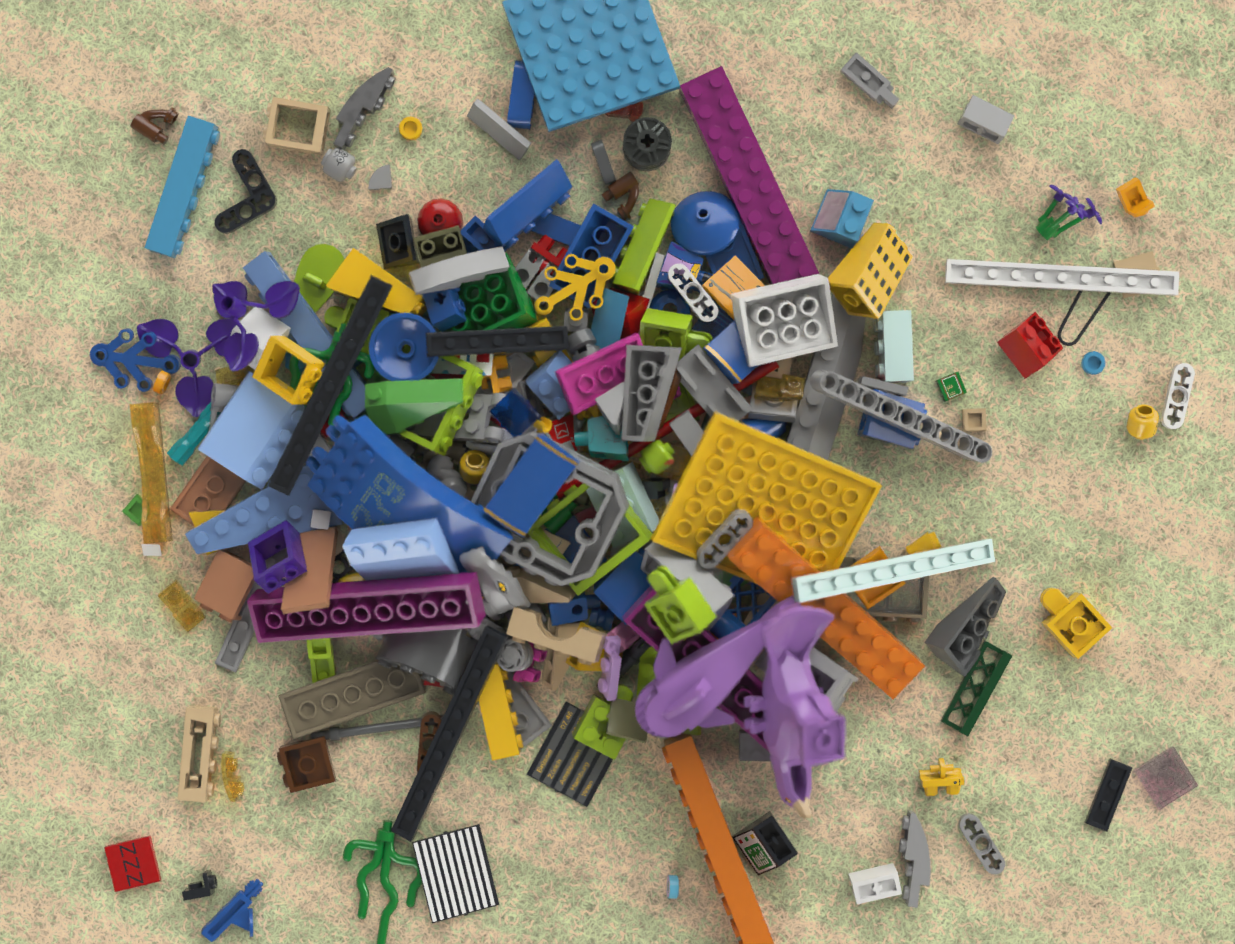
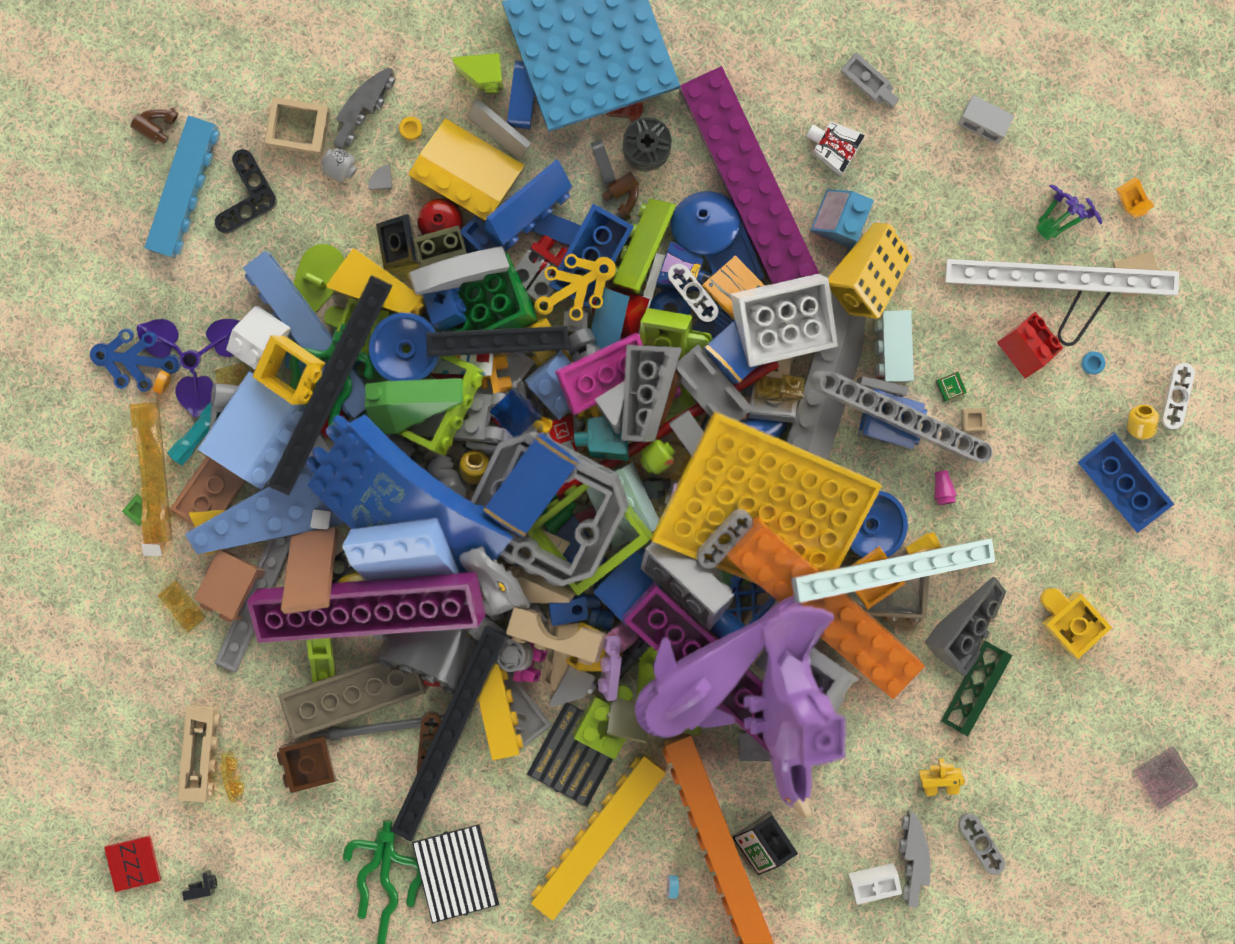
(231, 304): dark purple plant -> none
(234, 912): blue piece -> none
(270, 543): dark purple window -> none
(466, 170): none -> yellow slope
(482, 71): none -> lime slope
(573, 686): none -> light grey slope
(598, 836): none -> yellow brick
(677, 605): lime brick -> none
(835, 145): none -> torso
(887, 527): none -> blue dish
(944, 489): none -> dark pink cone
(1108, 795): black tile -> none
(1125, 482): none -> blue slope

